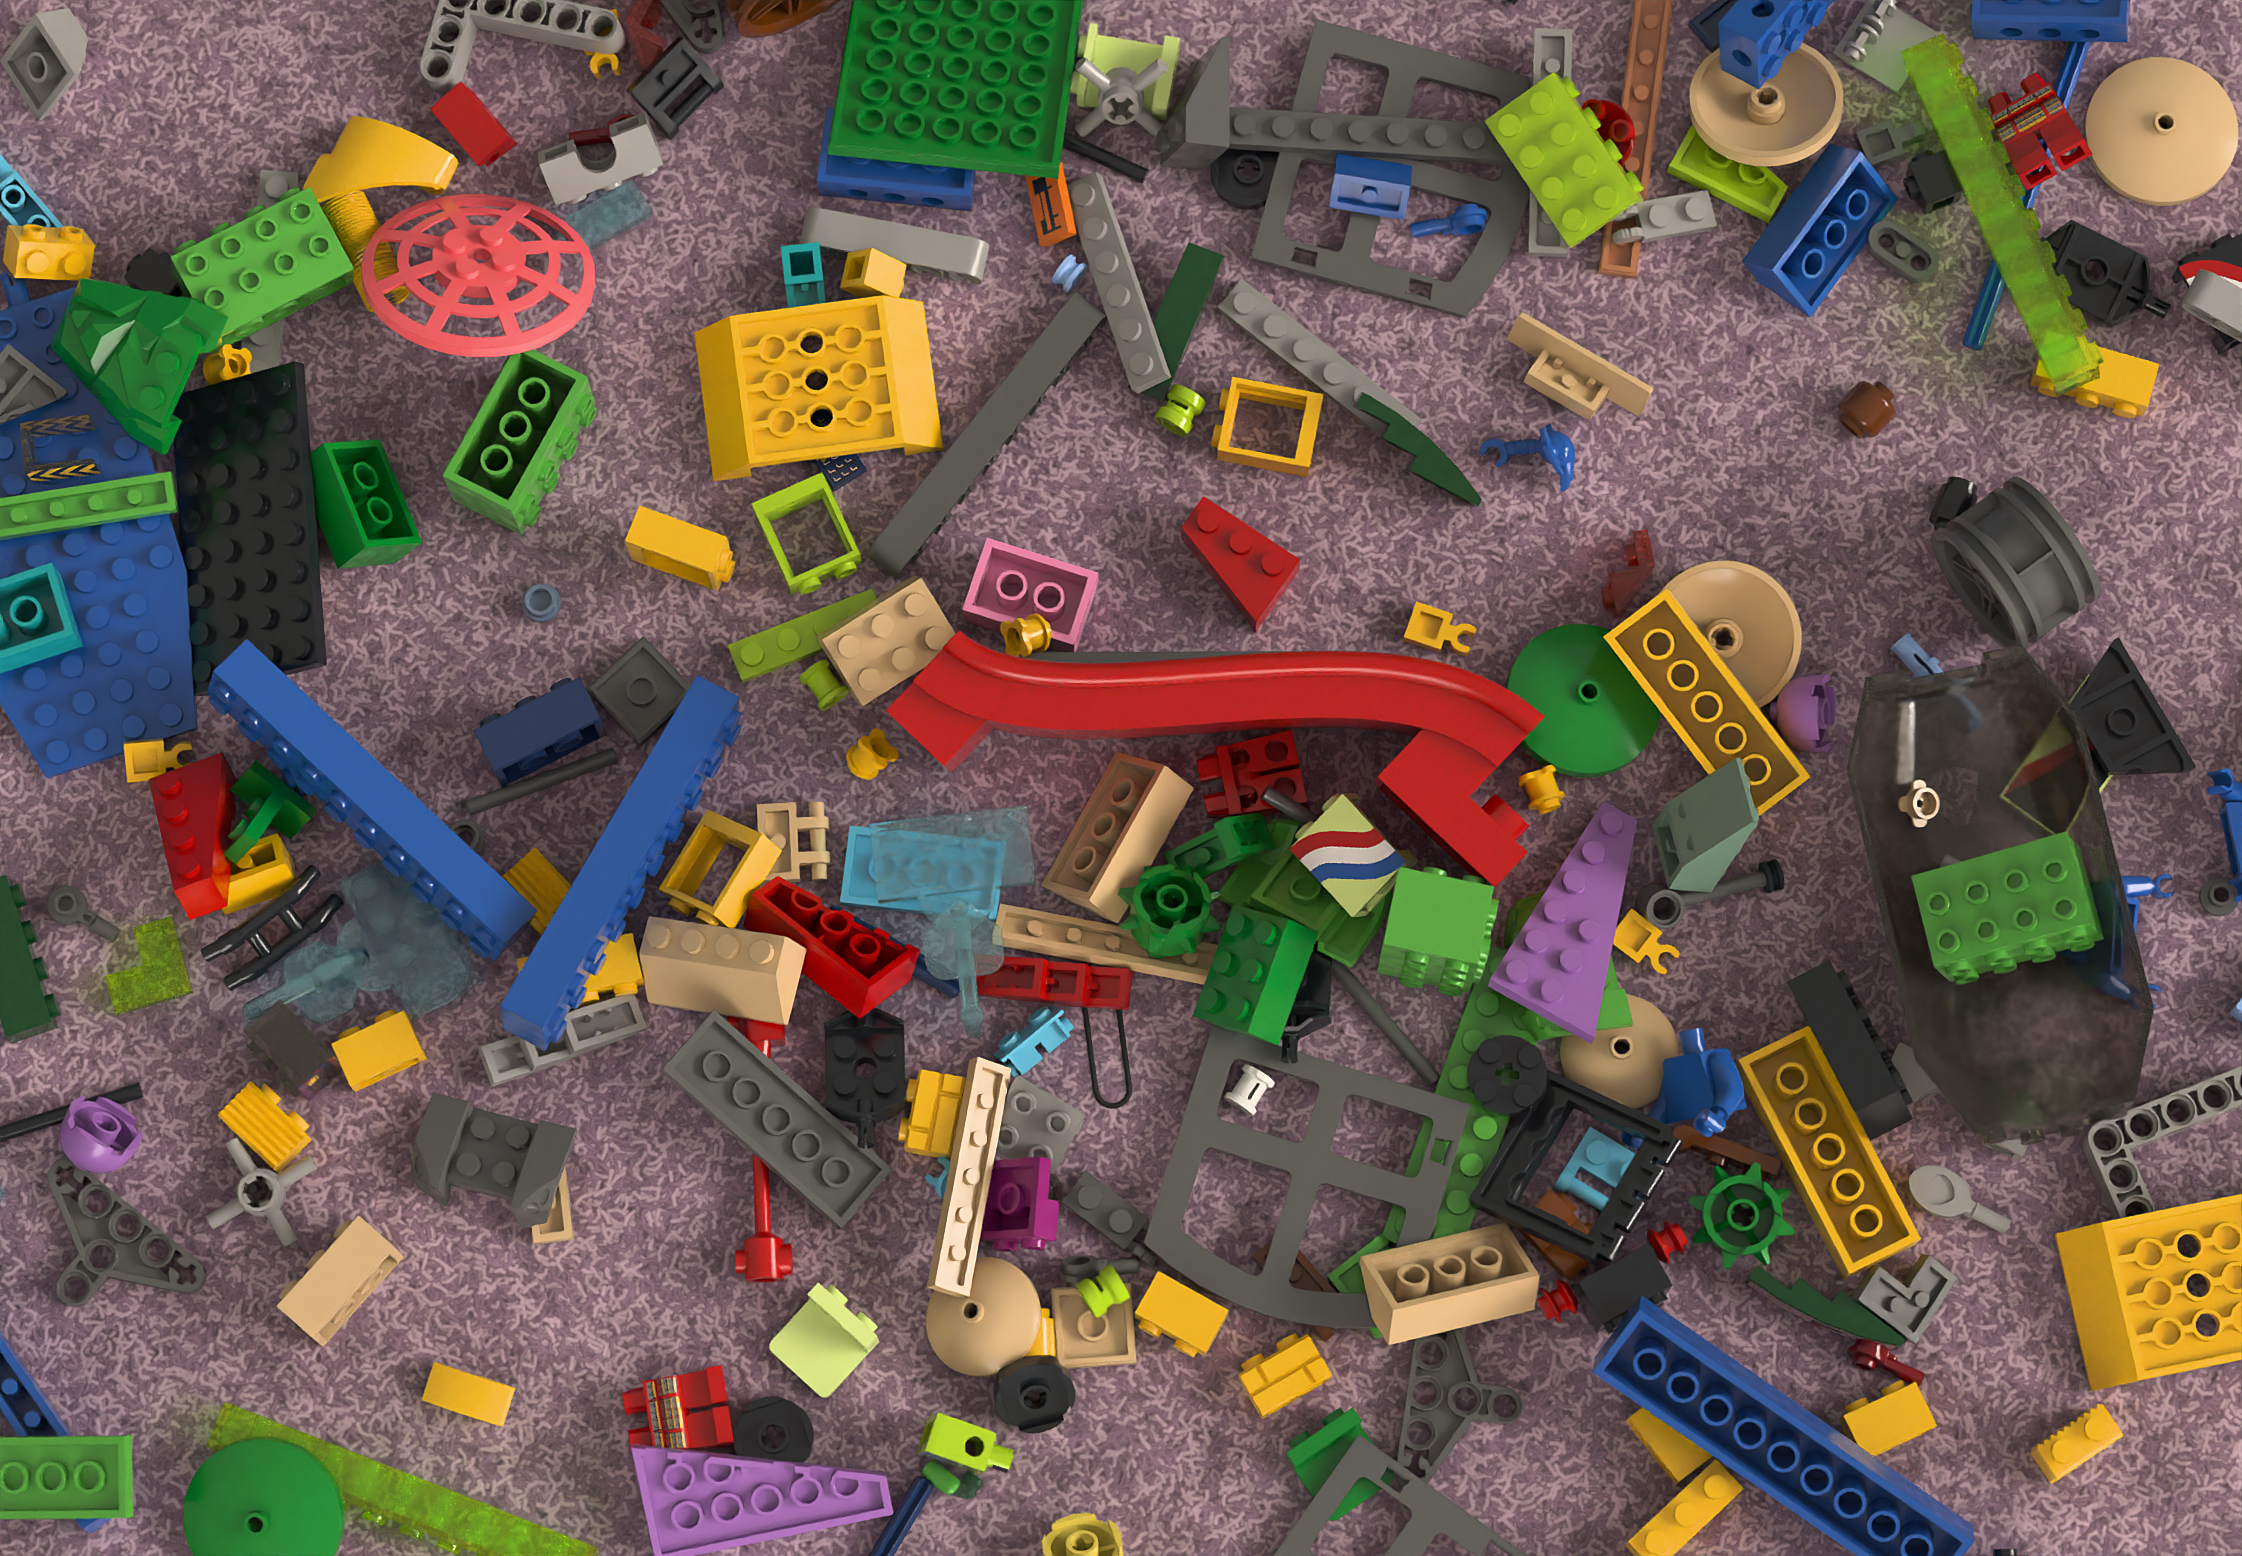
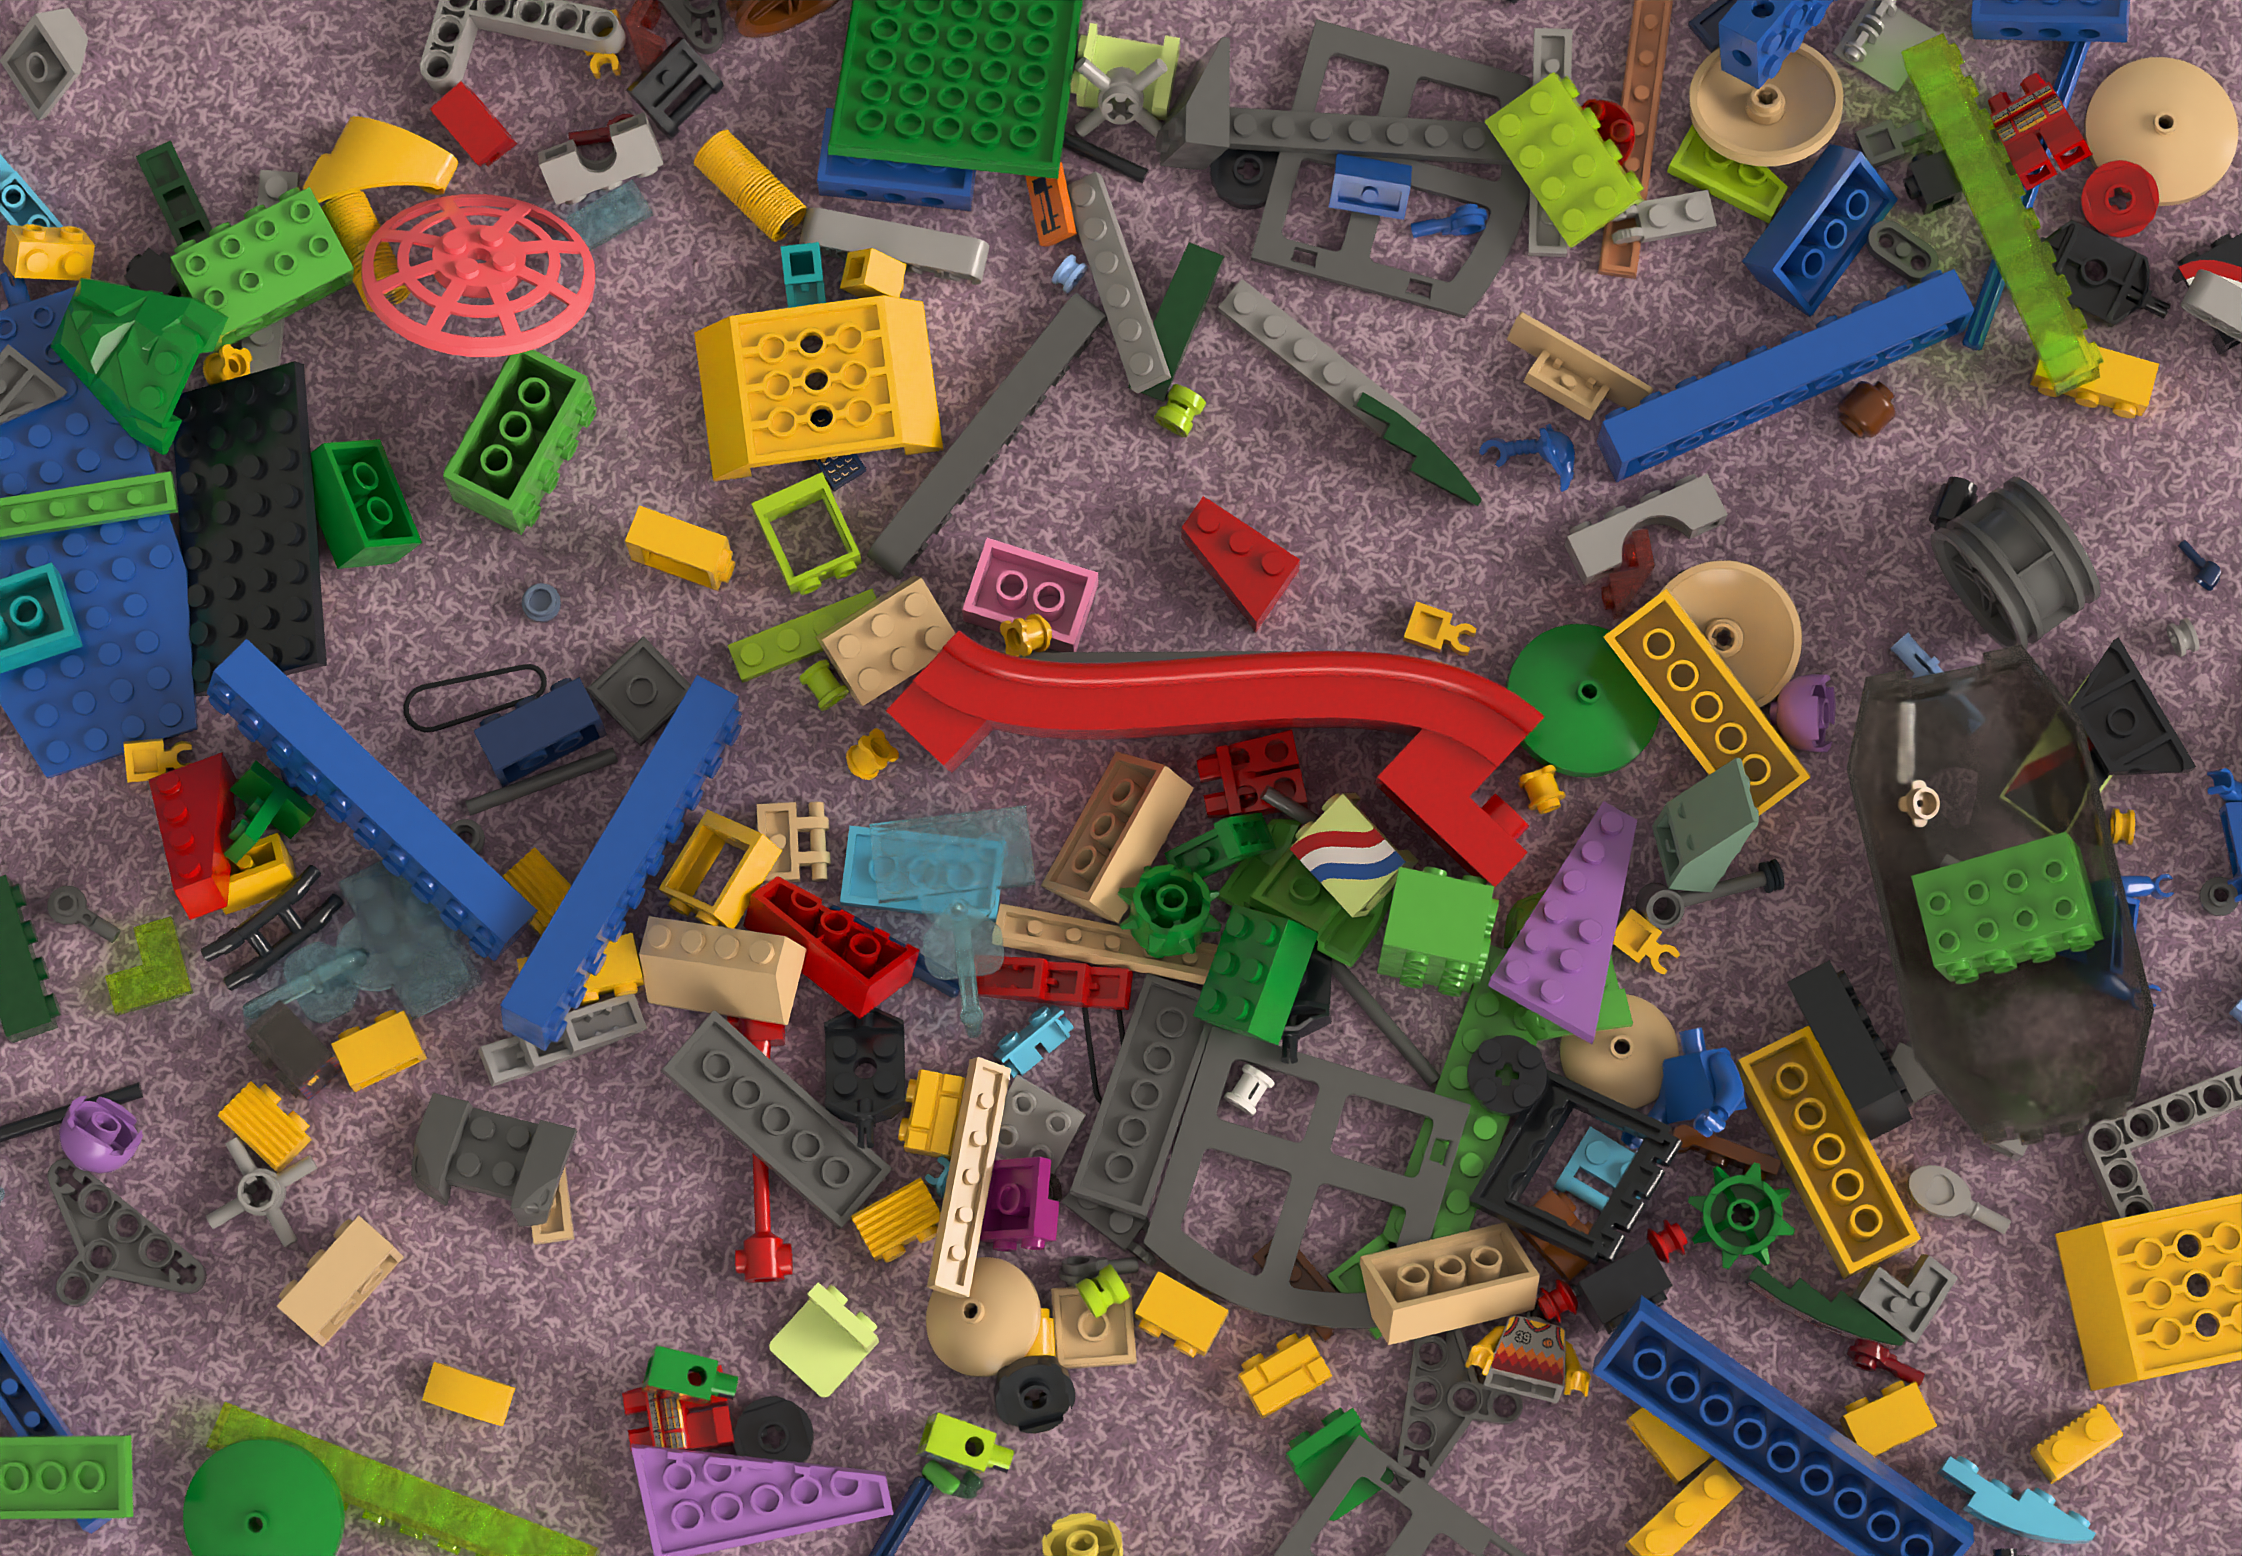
(52, 427): clear smoke piece -> none
(174, 194): none -> dark green slope
(467, 678): none -> black piece
(668, 1373): none -> green torso
(733, 168): none -> yellow piece
(898, 1221): none -> yellow brick
(1143, 1099): none -> dark grey plate
(1275, 395): yellow window -> none
(1530, 1359): none -> torso
(1689, 508): none -> light grey arch
(1784, 374): none -> blue brick
(2028, 1516): none -> medium azure slope
(2108, 217): none -> red plate
(2122, 826): none -> yellow bush
(2183, 637): none -> light grey bush
(2209, 571): none -> dark blue hand

